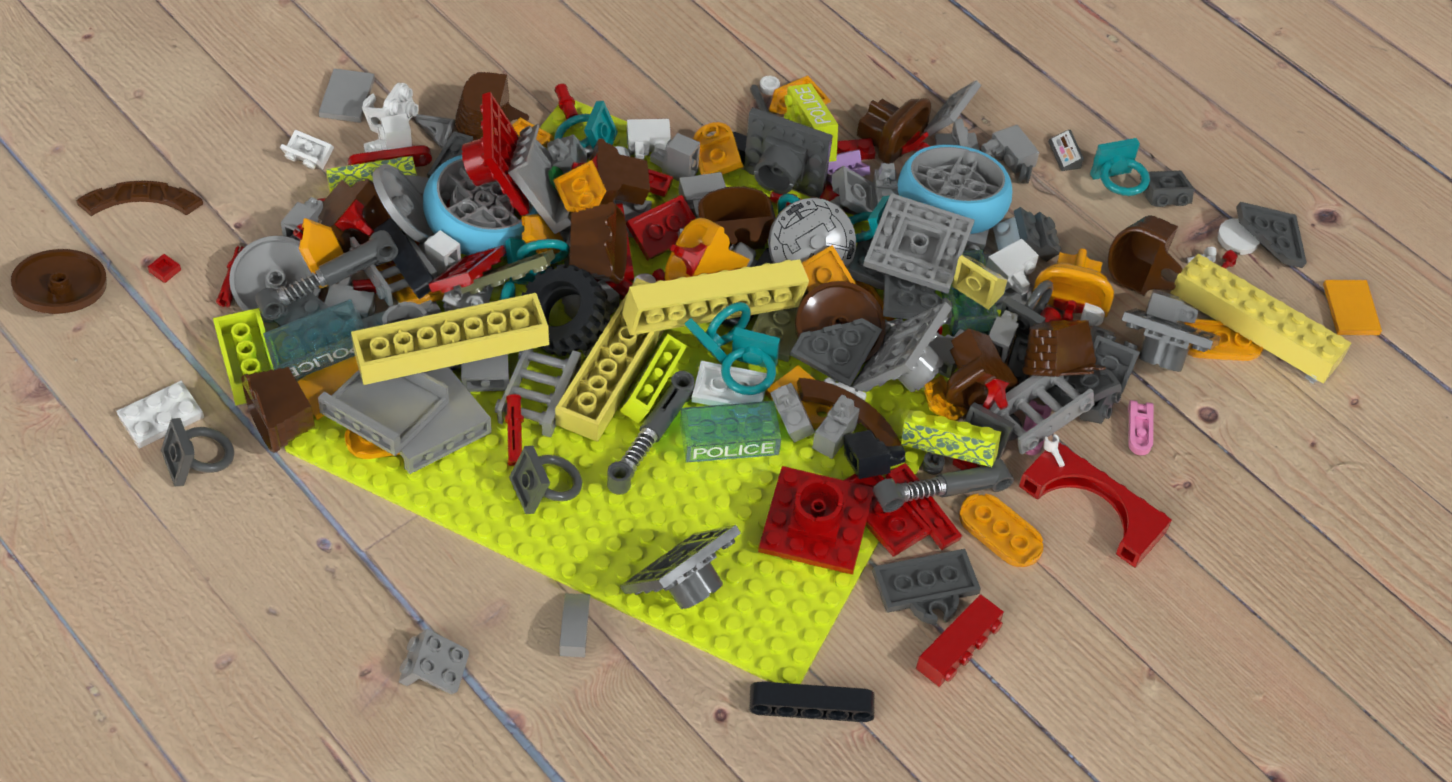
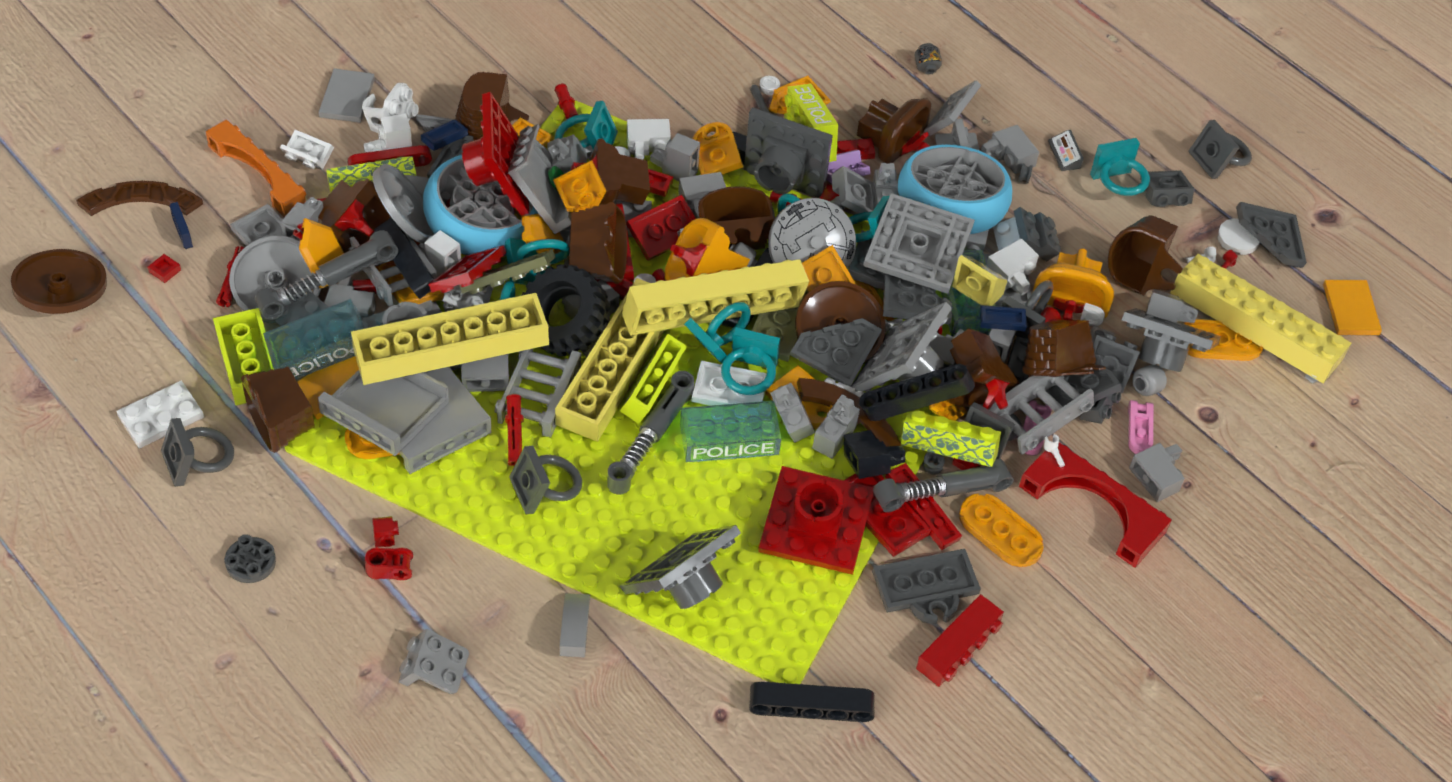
(181, 225): none -> dark blue tile
(230, 142): none -> orange arch
(250, 559): none -> dark grey tile
(257, 225): none -> light grey plate
(384, 531): none -> red plate
(389, 564): none -> red piece
(444, 135): none -> dark blue tile
(917, 392): none -> black beam
(928, 58): none -> dark grey head
(1002, 318): none -> dark blue tile
(1149, 380): none -> light grey head
(1157, 470): none -> light grey hinge
(1217, 148): none -> dark grey tile

